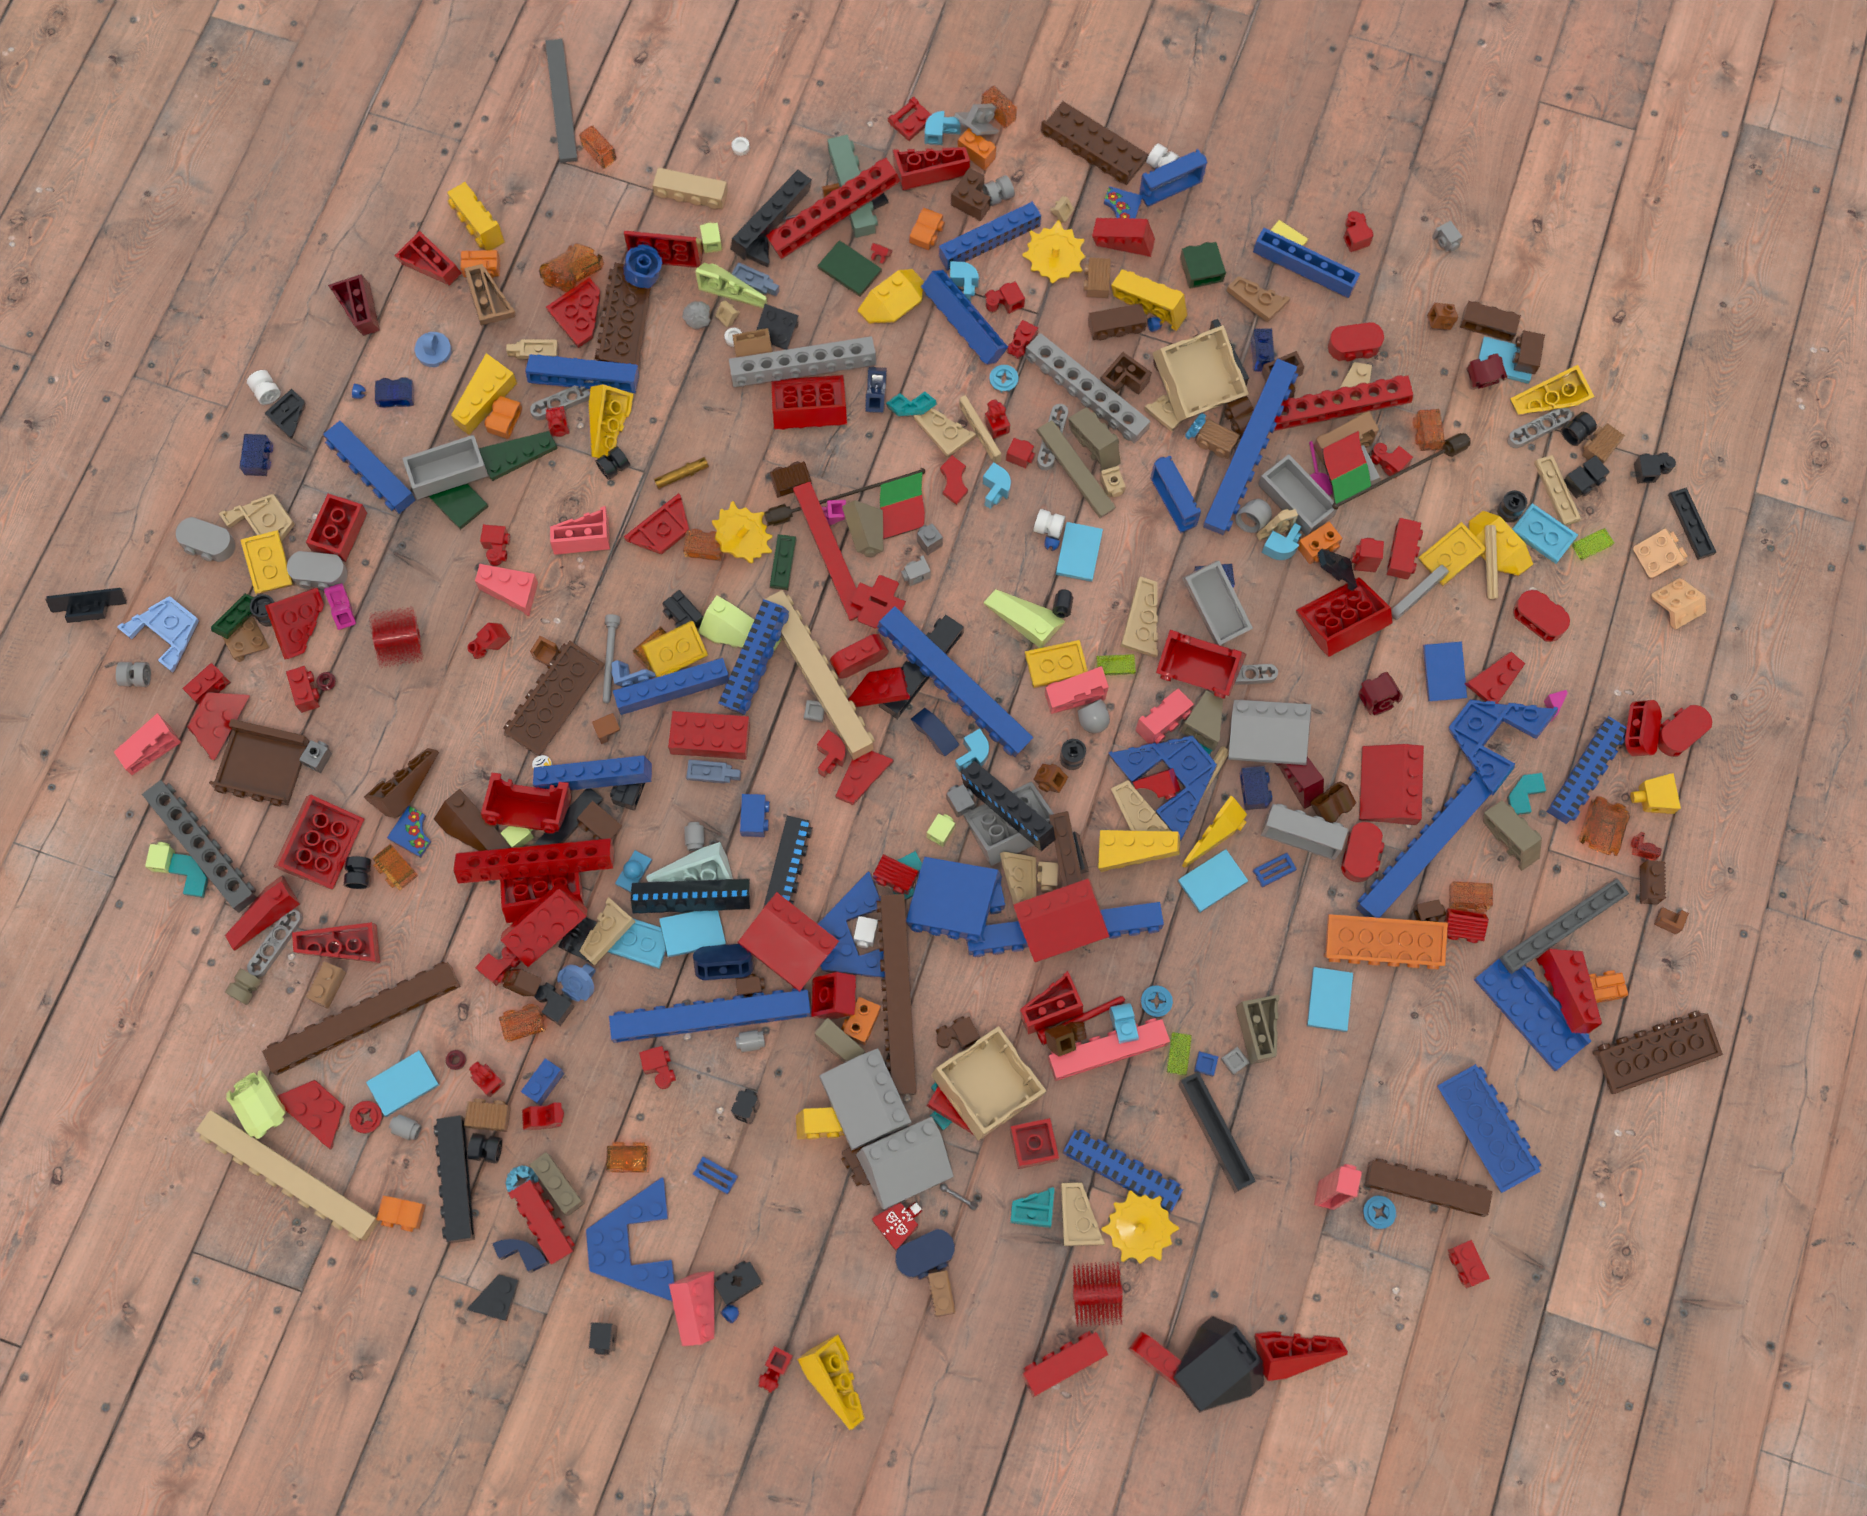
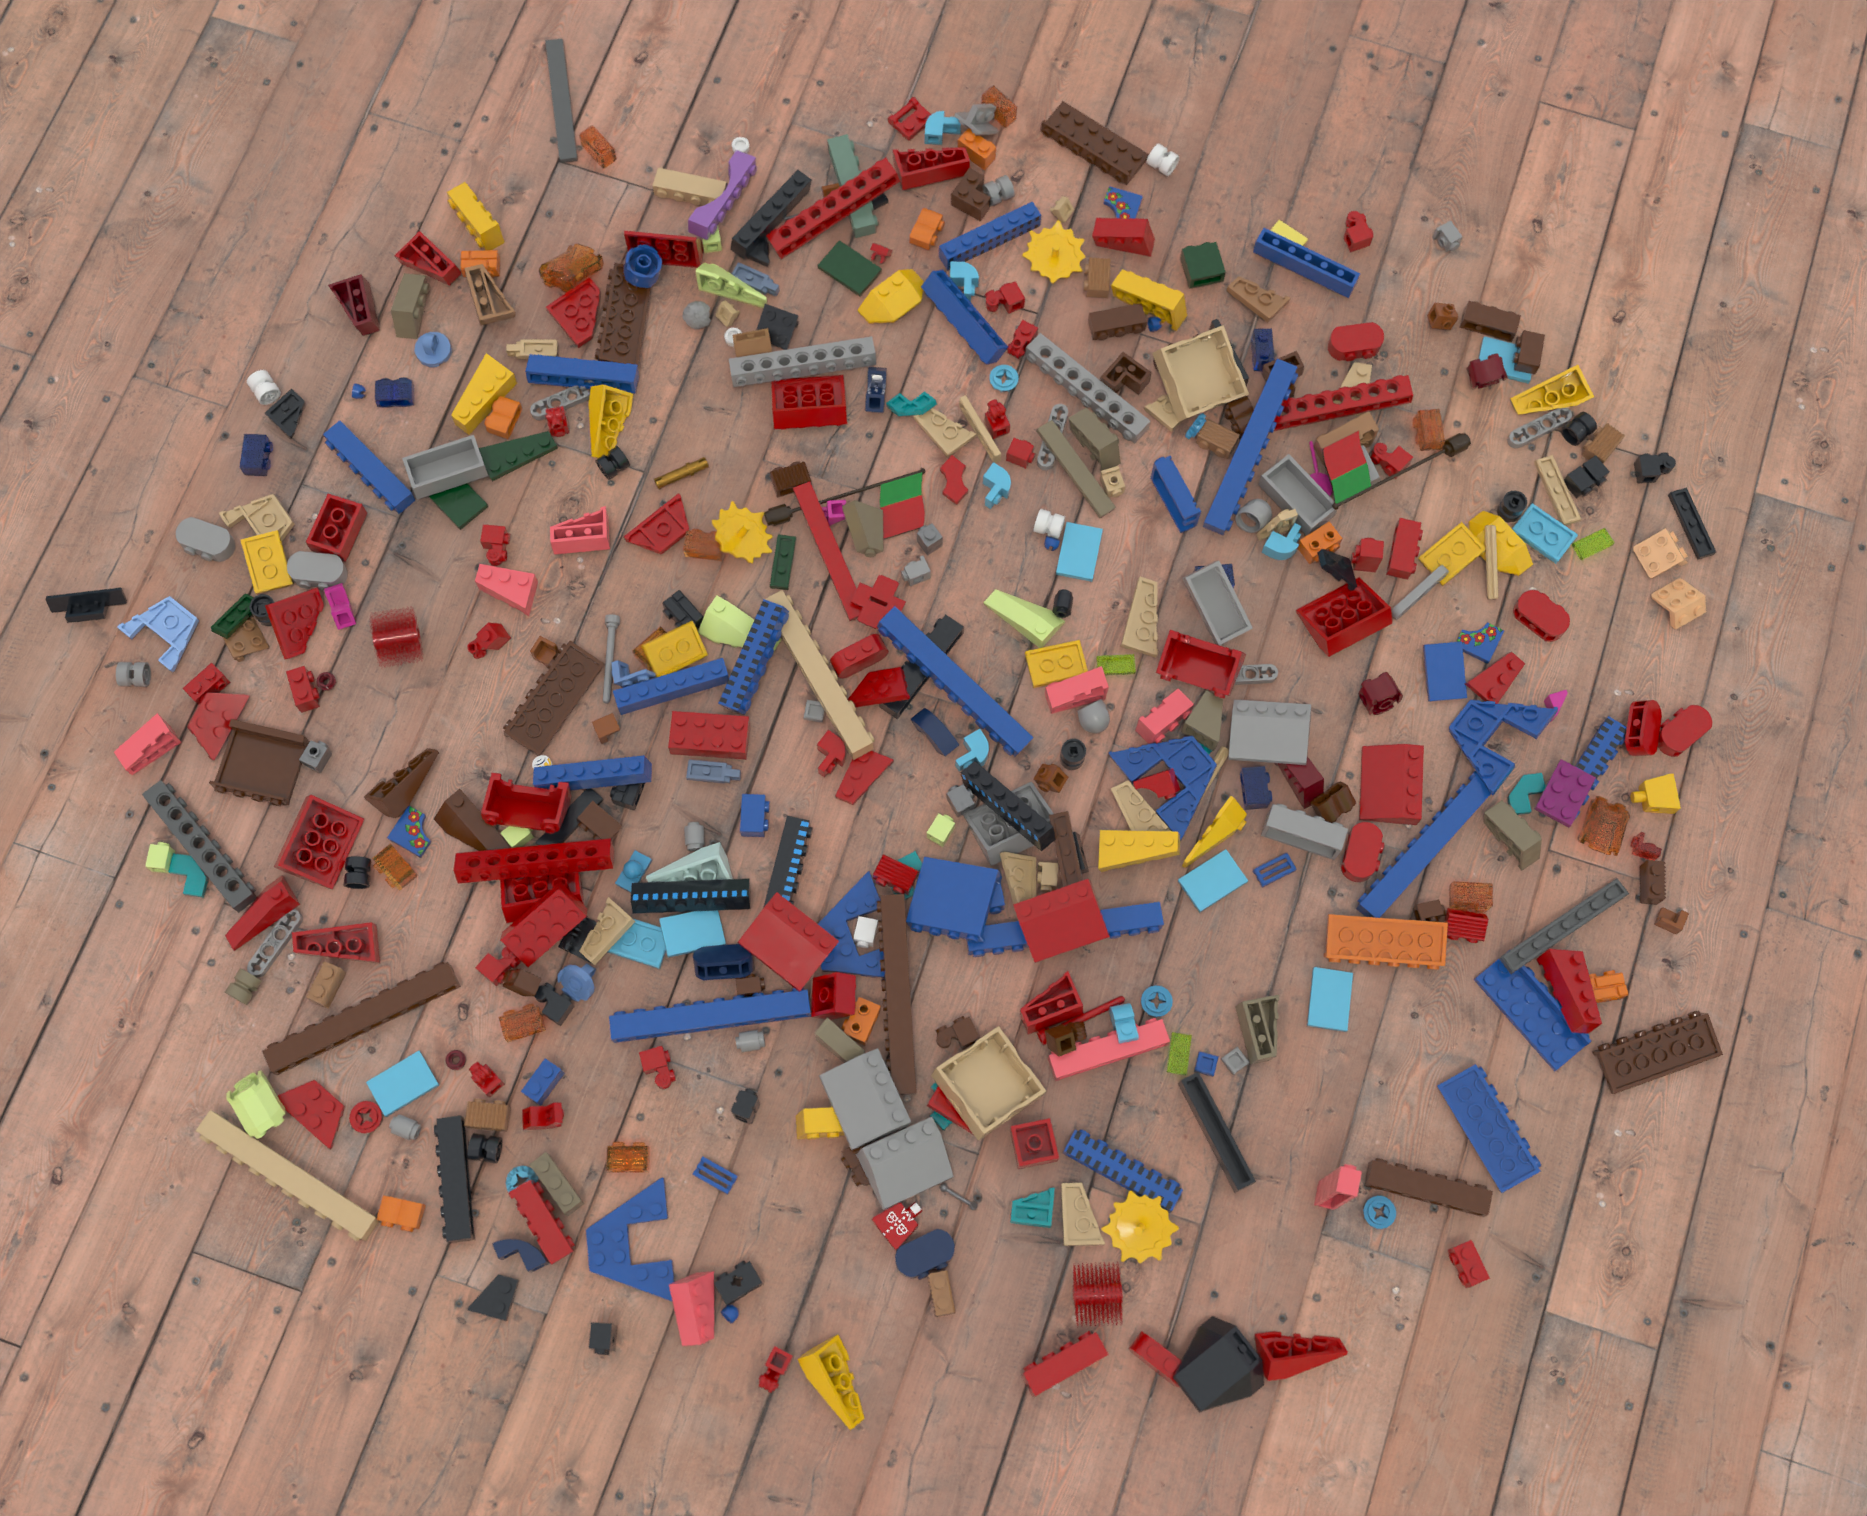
(409, 305): none -> dark tan wedge
(707, 217): none -> medium lavender arch
(1173, 178): blue door -> none
(1482, 642): none -> blue tile
(1564, 793): none -> magenta plate

